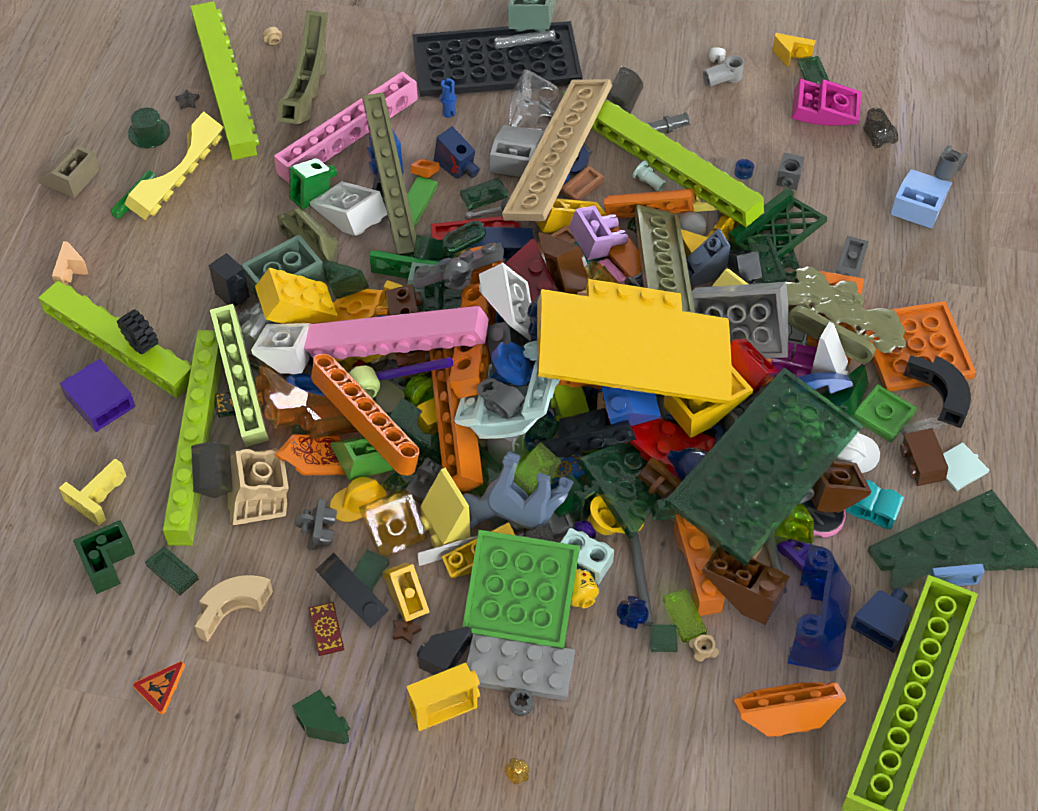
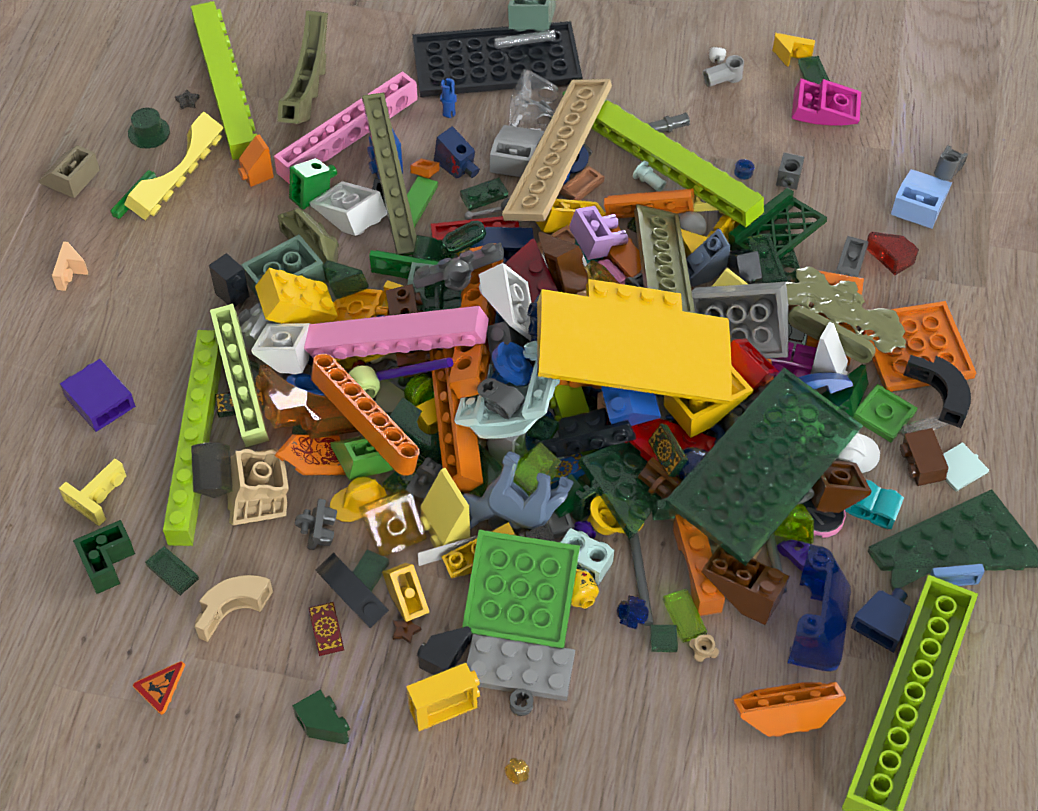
(102, 330): lime brick -> none
(137, 331): black tyre -> none
(256, 162): none -> orange slope
(272, 36): tan plate -> none
(625, 89): clear smoke brick -> none
(667, 450): none -> tile
(879, 128): clear smoke piece -> none
(892, 251): none -> clear red slope

